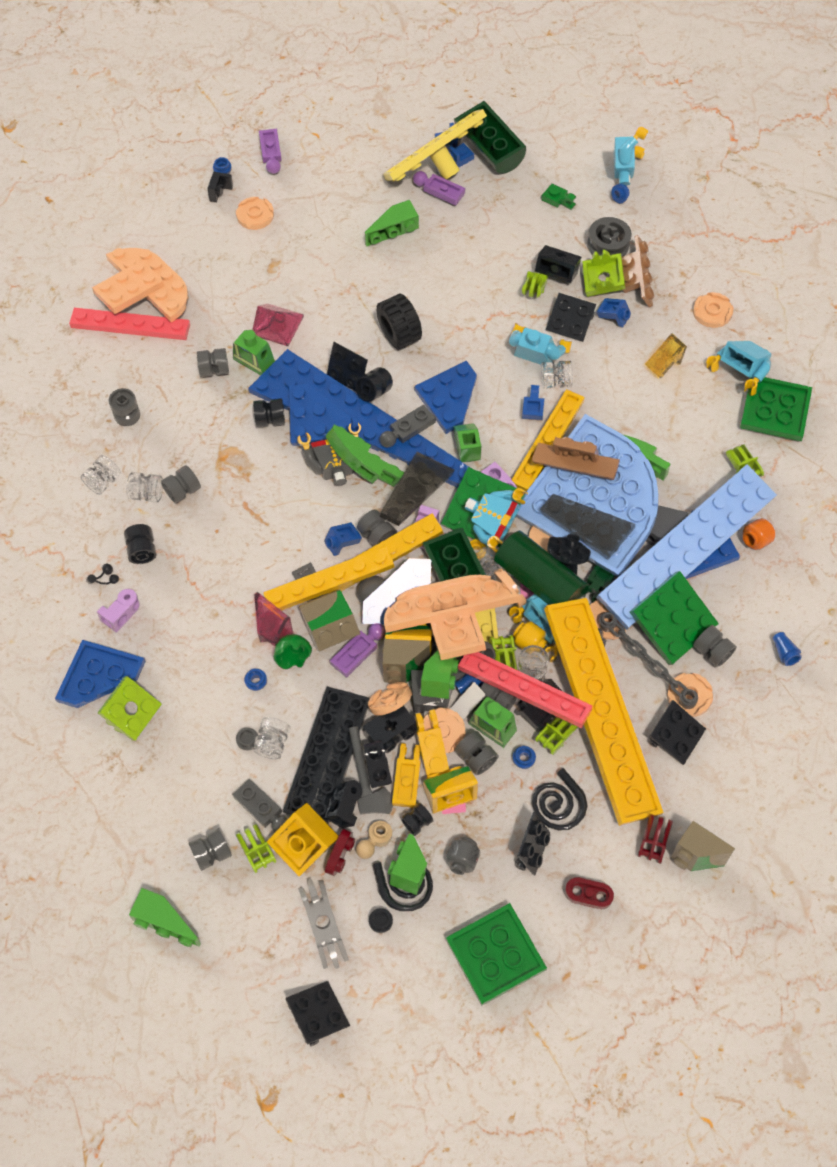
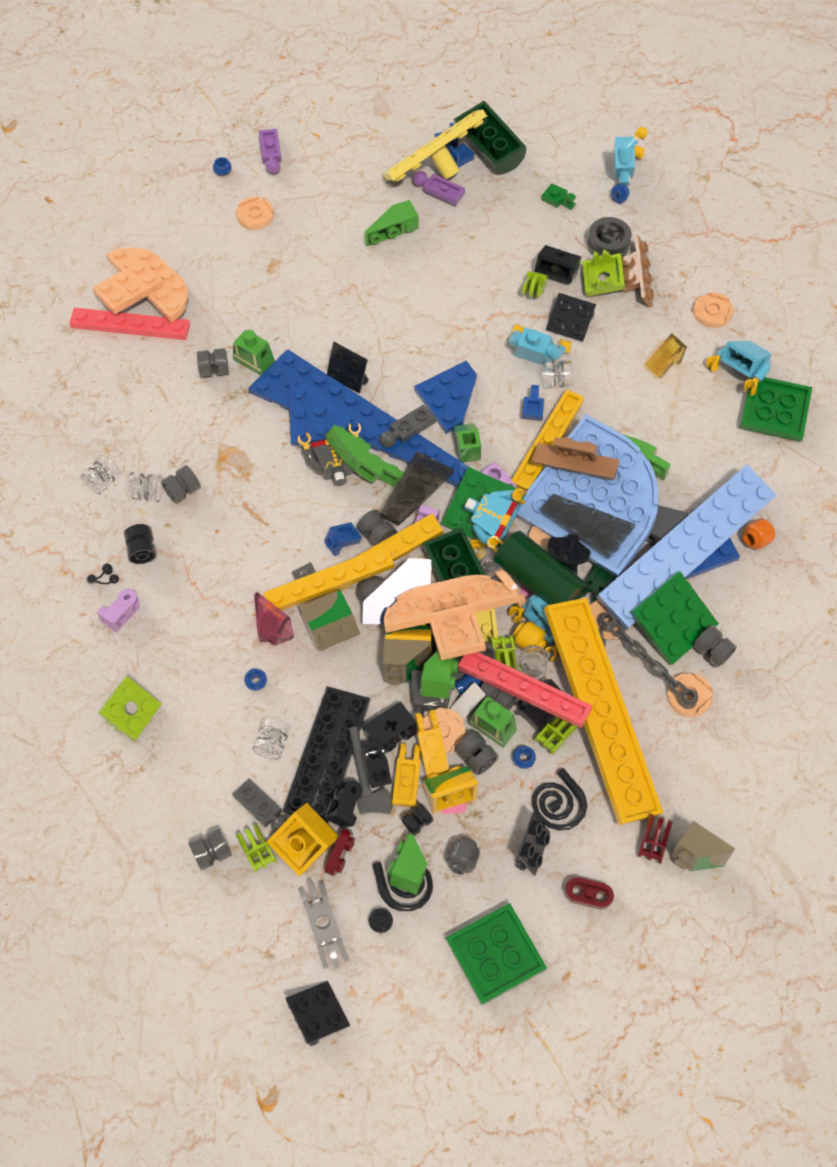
(96, 673): blue plate -> none
(124, 407): dark grey wheel -> none
(157, 913): bright green slope -> none
(217, 183): black bracket -> none
(245, 738): dark grey plate -> none
(269, 412): black wheel -> none
(276, 323): clear pink slope -> none
(292, 651): green hair -> none
(358, 650): medium lavender plate -> none
(366, 848): tan plate -> none
(373, 384): black wheel -> none
(390, 699): light nougat tile -> none
(399, 321): black tyre -> none
(614, 309): blue bracket -> none
(677, 732): black hinge -> none
(741, 456): lime arm -> none
(787, 650): blue cone -> none

